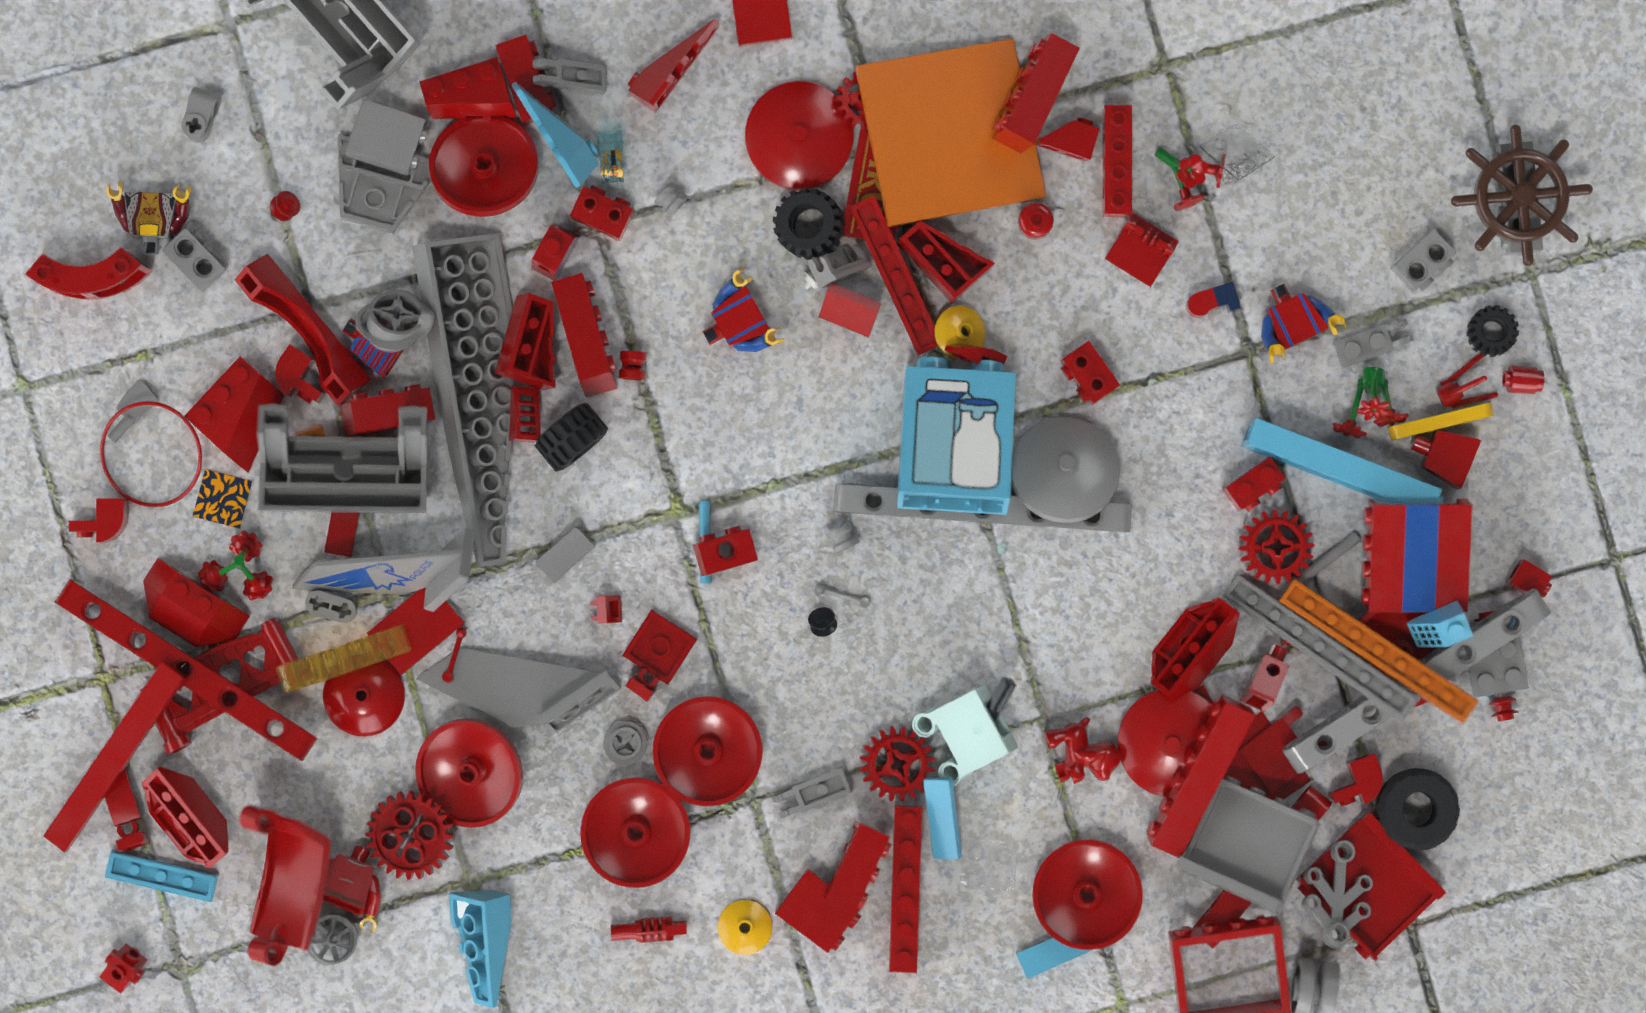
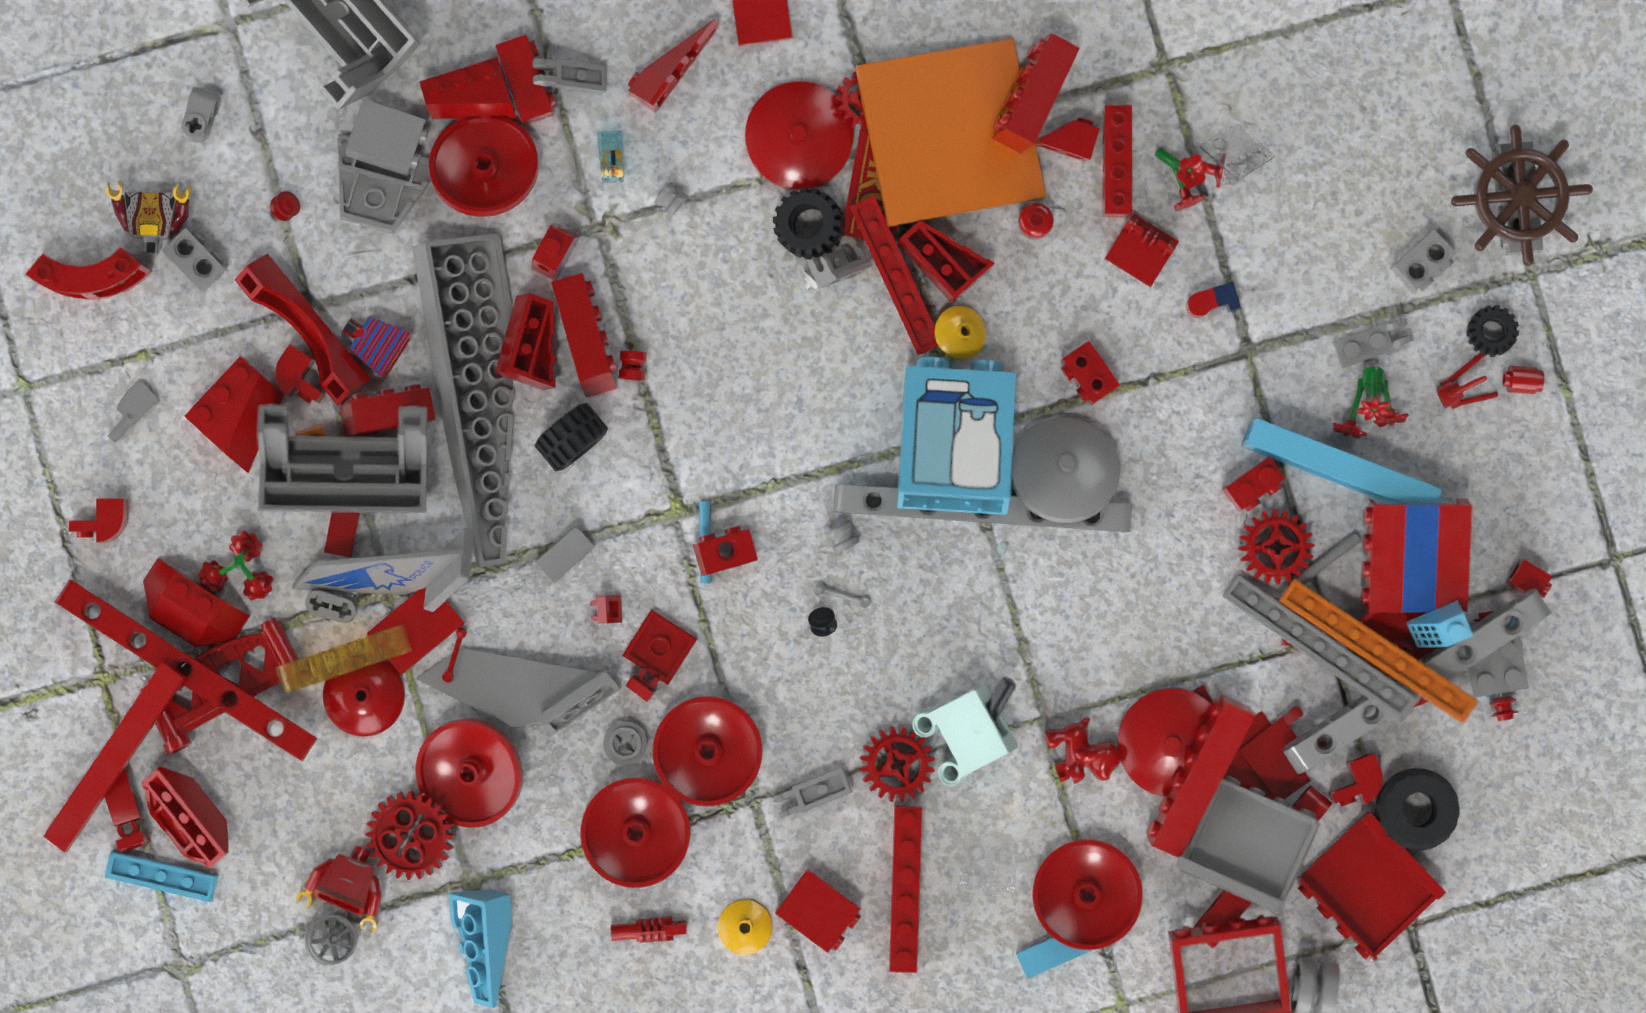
(123, 968): red brick -> none
(191, 429): red piece -> none
(222, 498): sticker -> none
(289, 886): red panel -> none
(394, 320): light grey piece -> none
(515, 424): red slope -> none
(567, 145): medium azure wedge -> none
(602, 213): red brick -> none
(739, 318): torso -> none
(849, 310): red tile -> none
(857, 867): red wedge -> none
(942, 818): medium azure tile -> none
(974, 354): red slope -> none
(1193, 647): red wedge -> none
(1261, 687): torso -> none
(1295, 321): torso -> none
(1337, 898): light grey plant -> none
(1441, 421): yellow beam -> none
(1447, 456): red torso -> none

